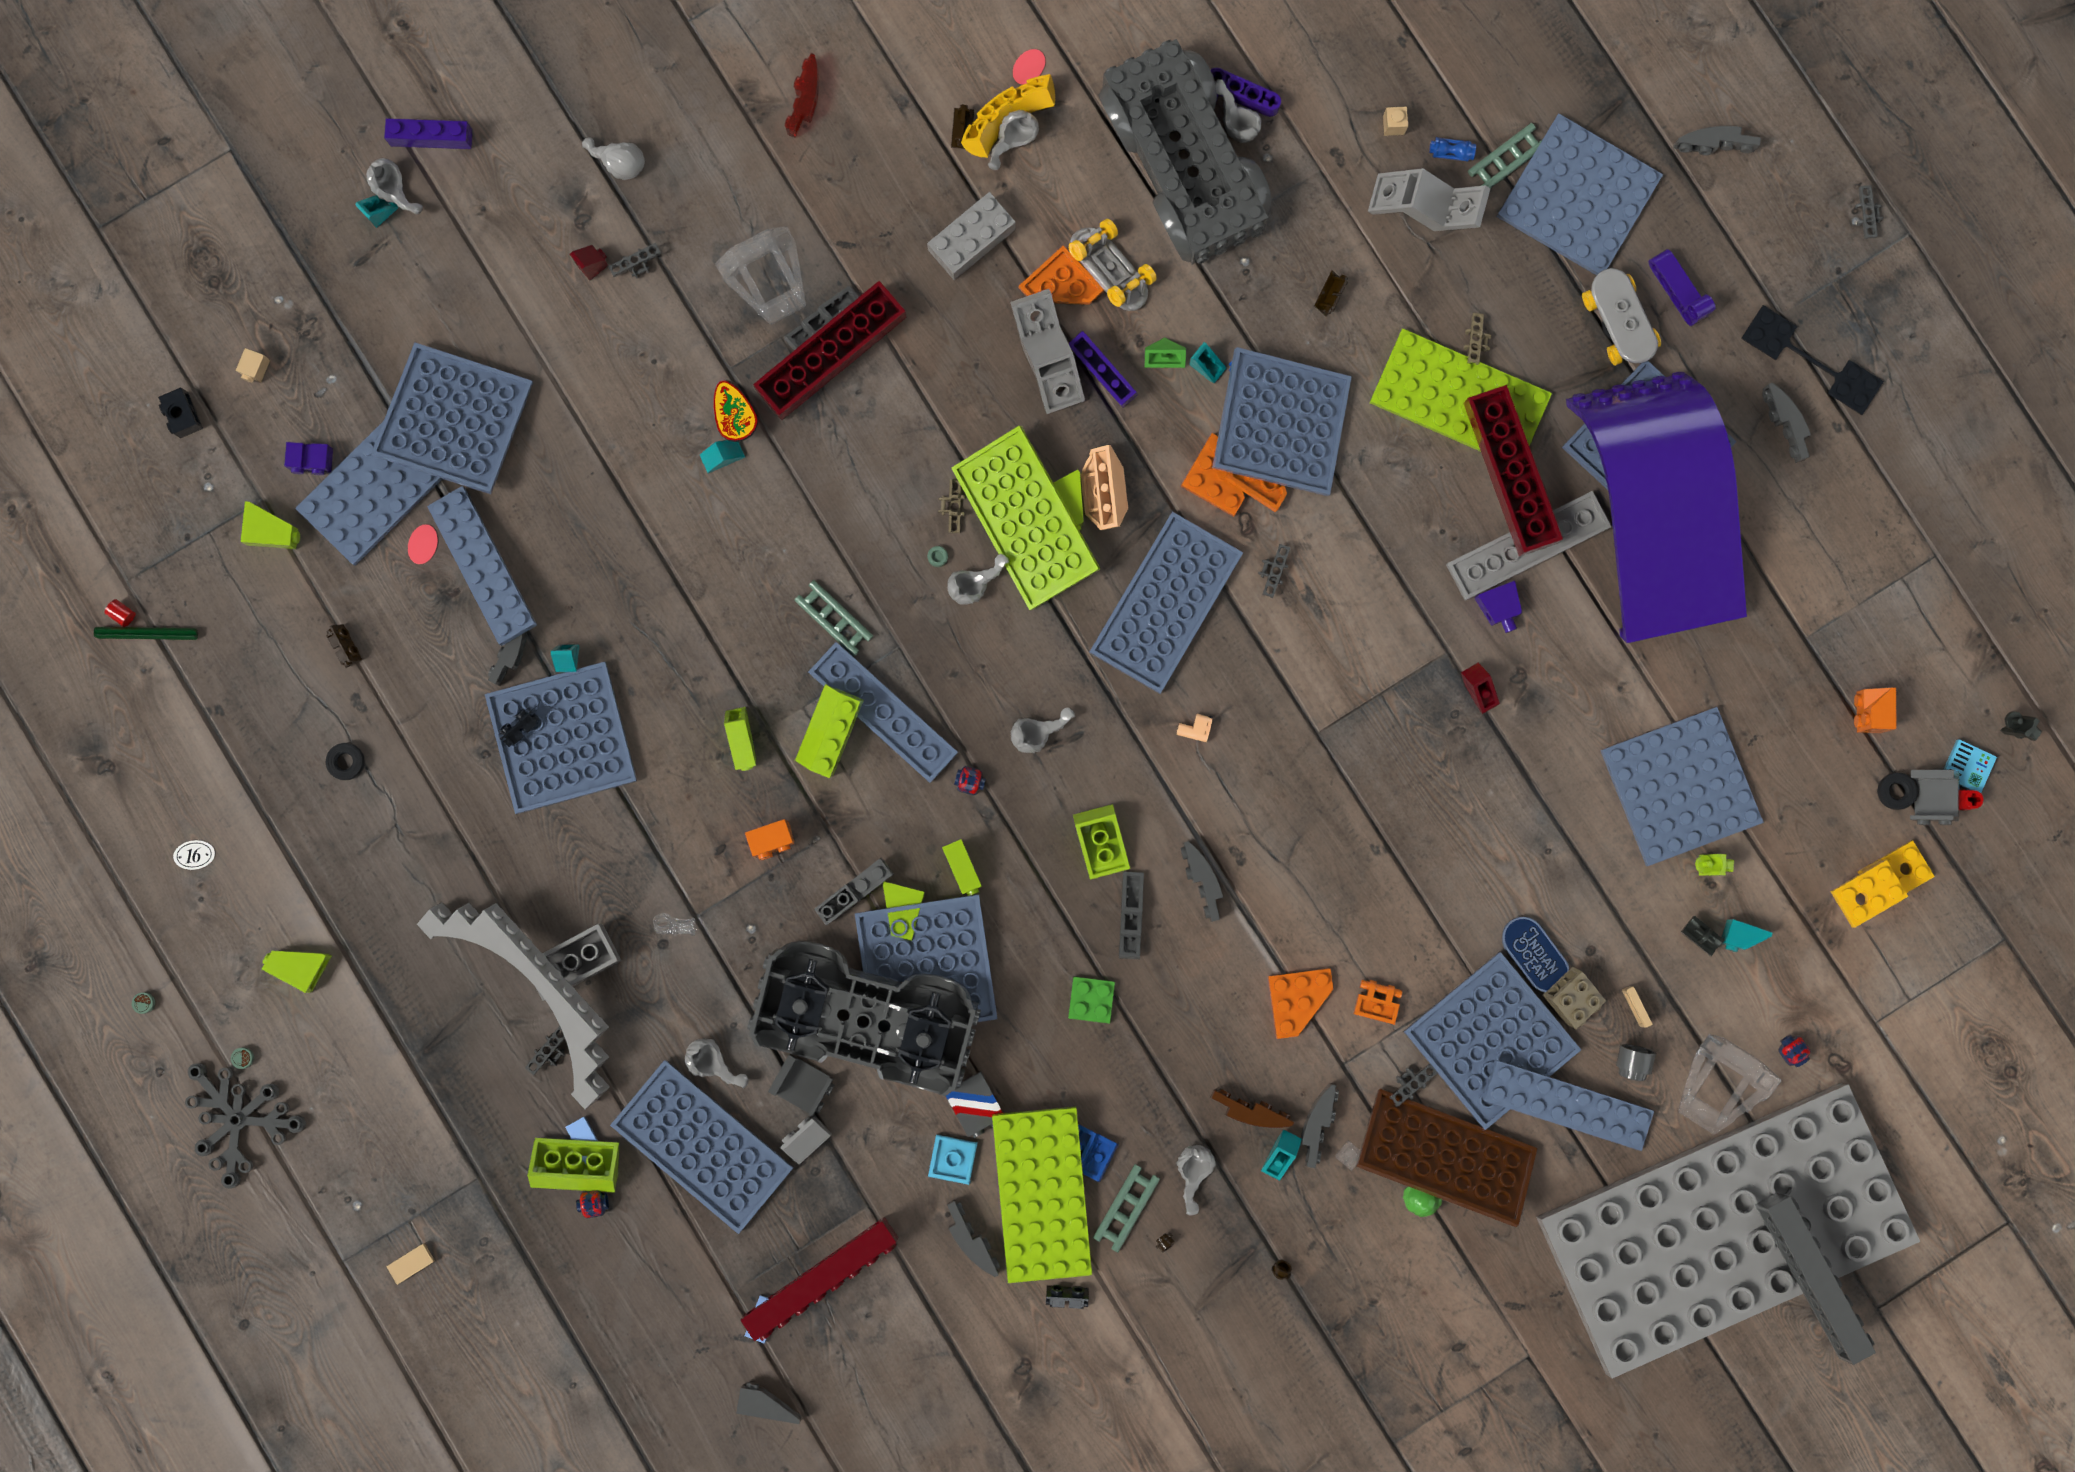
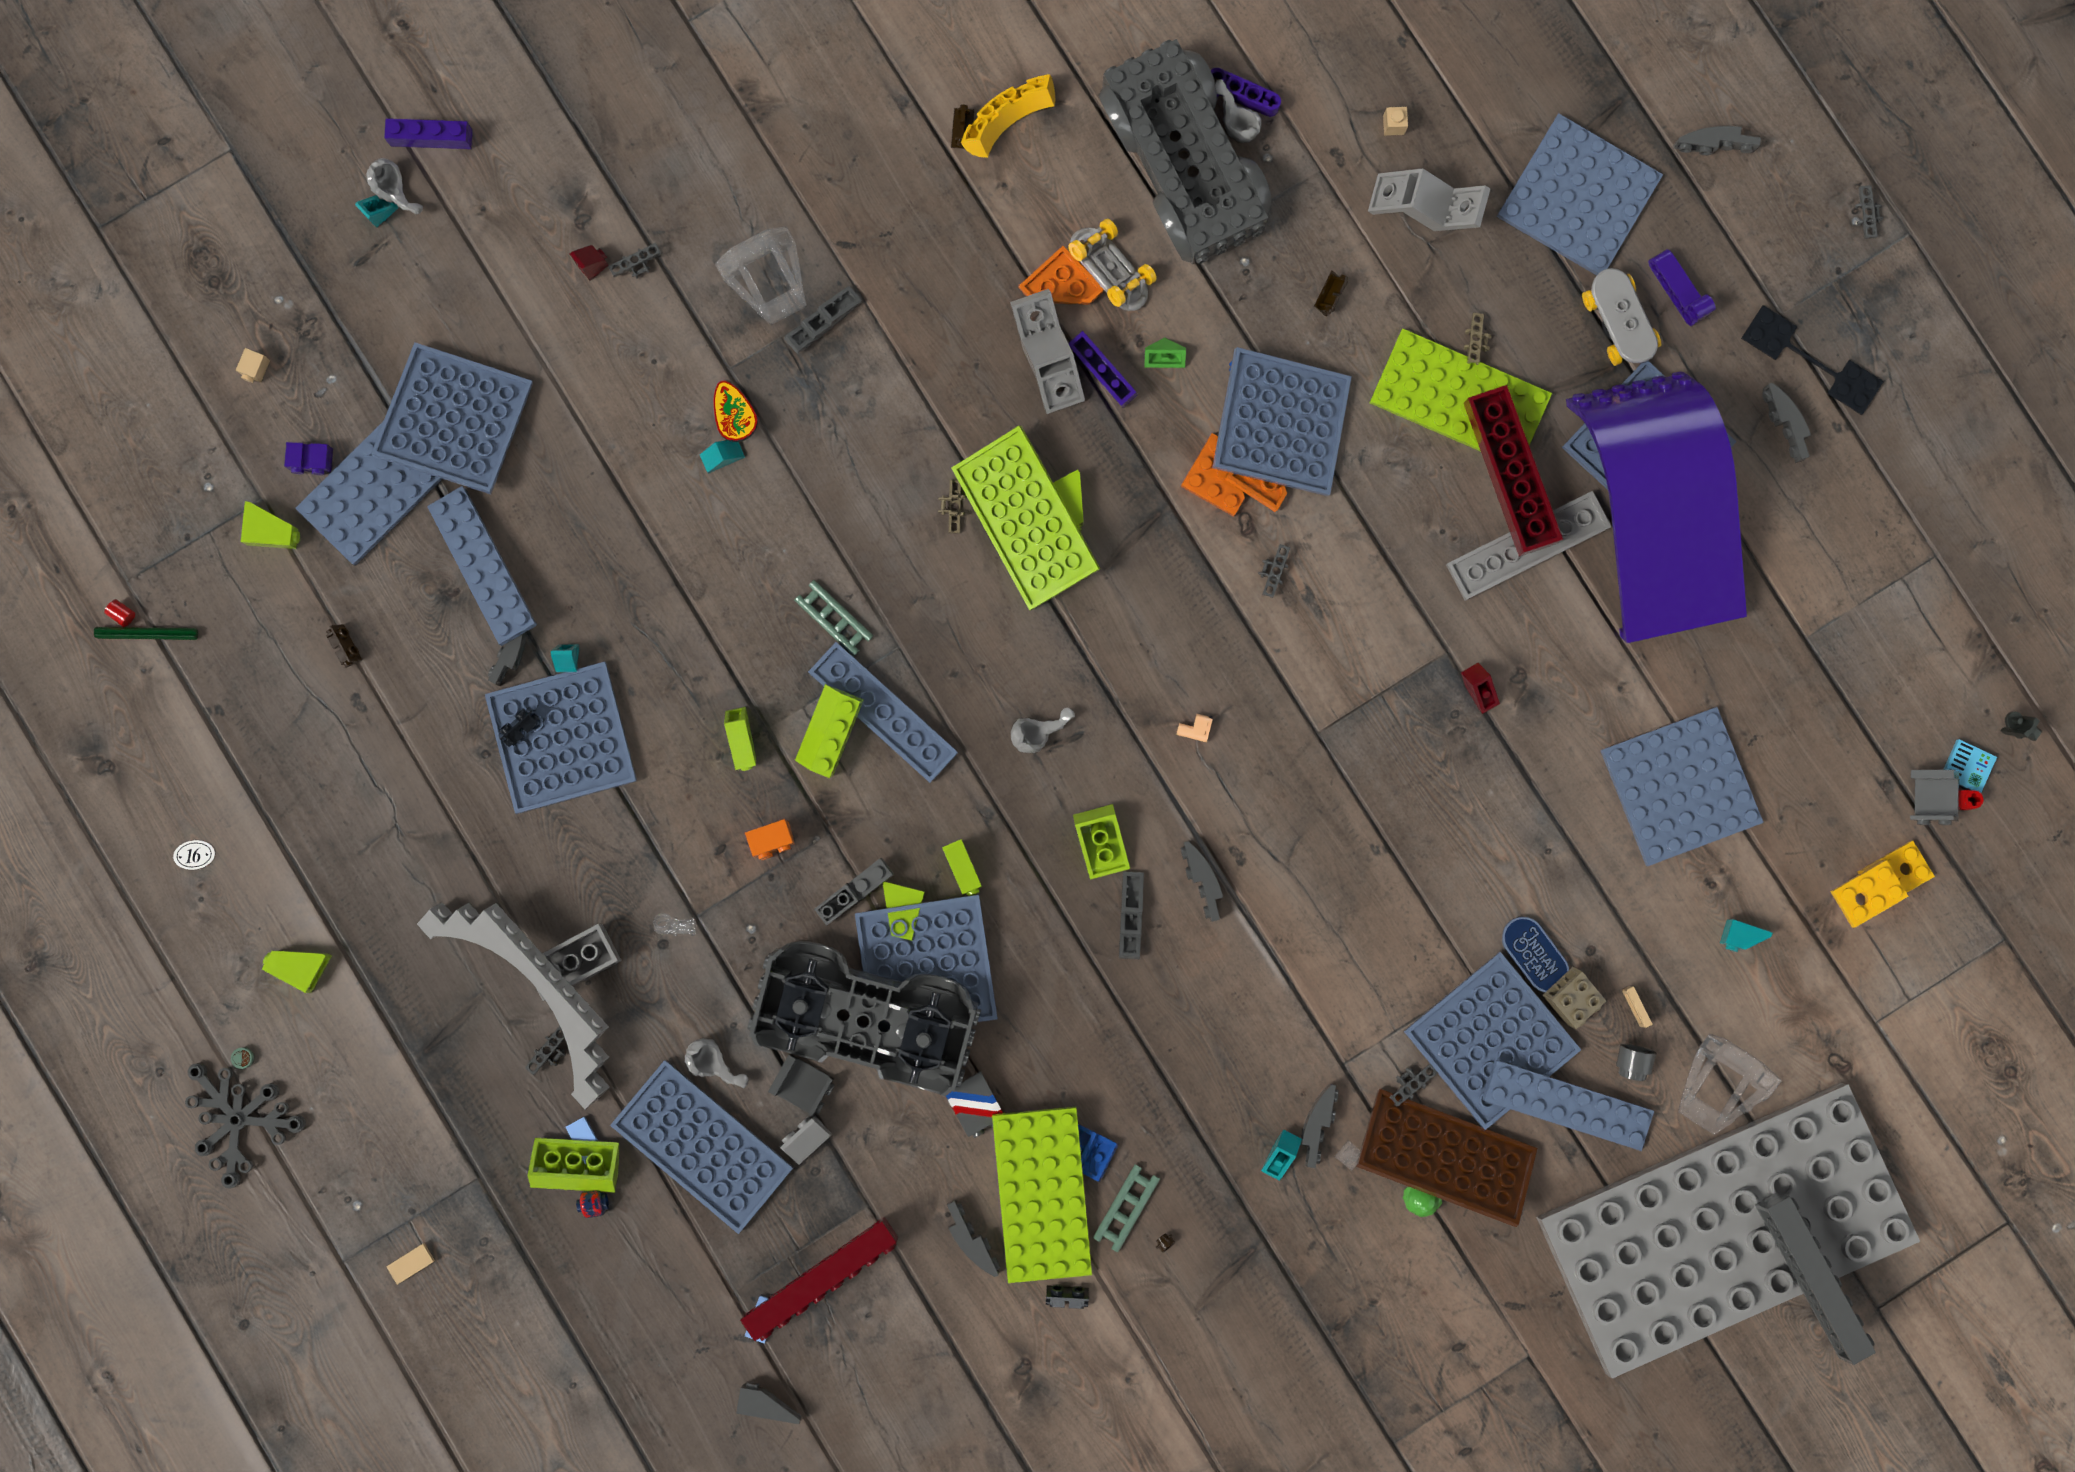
(143, 1003): sand green tile -> none
(188, 421): black brick -> none
(332, 758): black tyre -> none
(422, 544): coral sticker -> none
(620, 159): light grey hair -> none
(807, 90): clear red slope -> none
(830, 350): dark red brick -> none
(937, 556): sand green tile -> none
(952, 1159): medium azure tile -> none
(969, 586): light grey hair -> none
(969, 780): dark blue head -> none
(971, 236): light grey brick -> none
(1016, 130): light grey hair -> none
(1028, 66): coral sticker -> none
(1091, 1000): bright green plate -> none
(1104, 488): light nougat wedge -> none
(1166, 602): sand blue plate -> none
(1194, 1166): light grey hair -> none
(1207, 363): teal slope -> none
(1258, 1115): reddish brown slope -> none
(1281, 1269): dark brown plate -> none
(1297, 999): orange plate -> none
(1376, 1008): orange plate -> none
(1462, 150): blue piece -> none
(1495, 157): sand green bar -> none
(1501, 605): dark purple torso -> none
(1702, 935): pearl dark grey hips -> none
(1714, 865): lime hips -> none
(1794, 1050): dark blue head -> none
(1875, 710): orange slope -> none
(1884, 791): black tyre -> none

